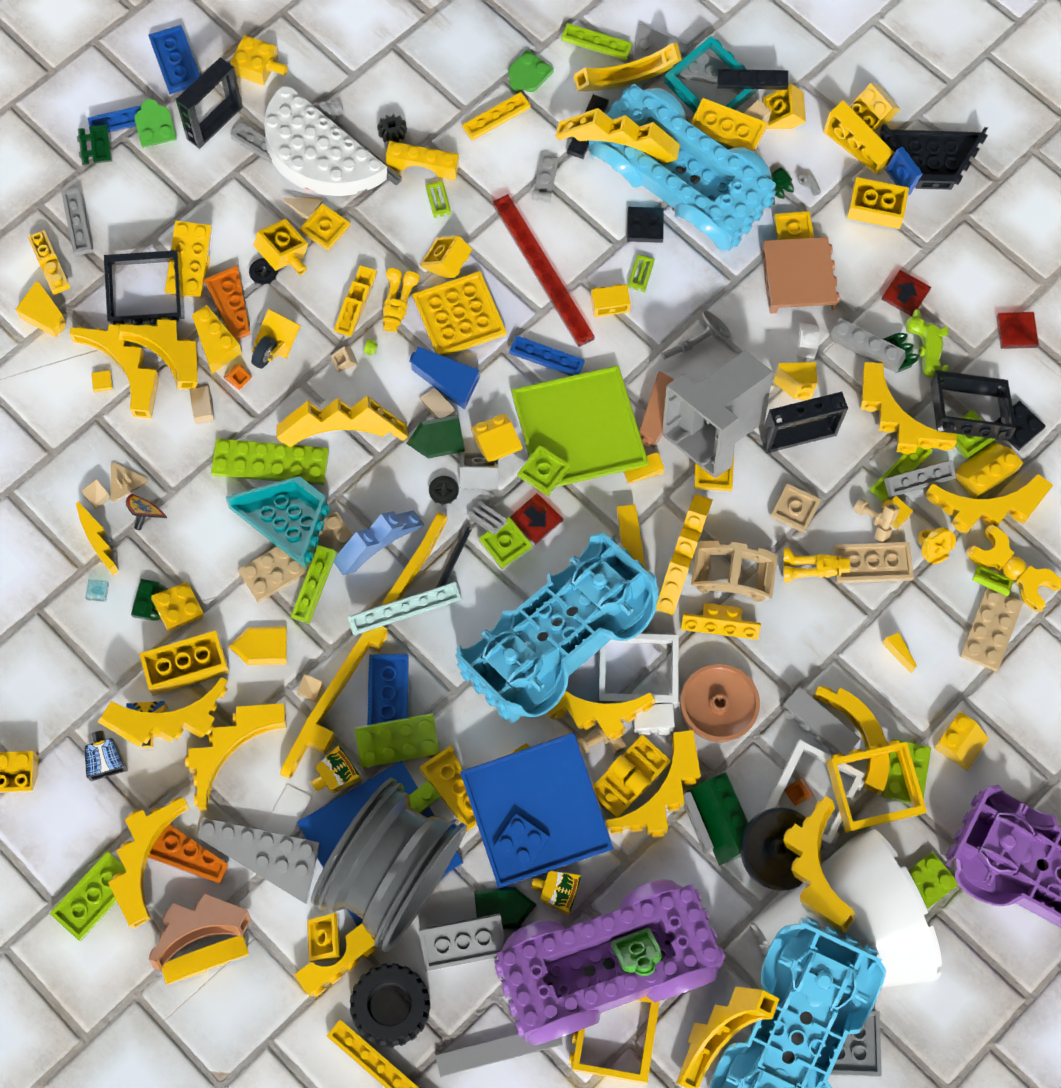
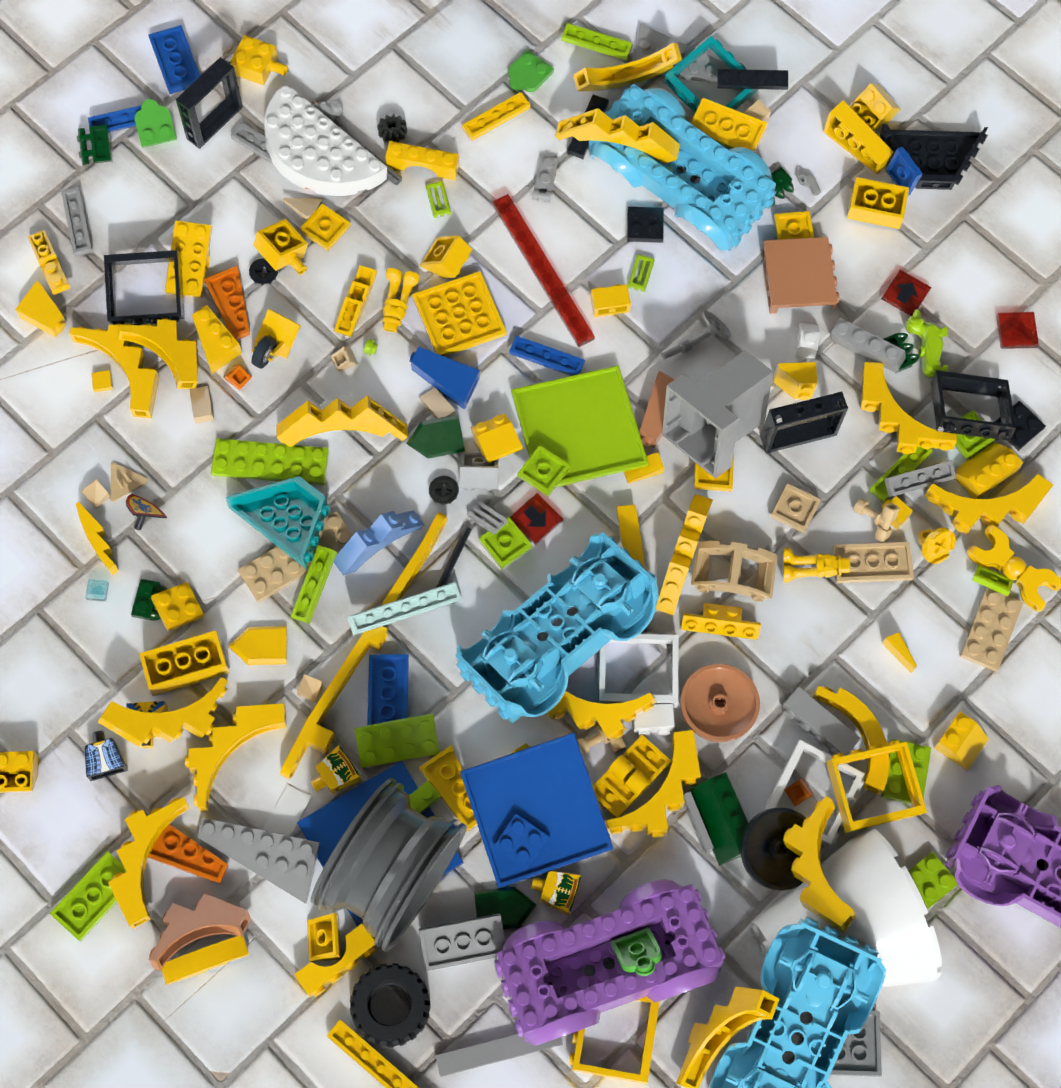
(786, 108): yellow slope -> none

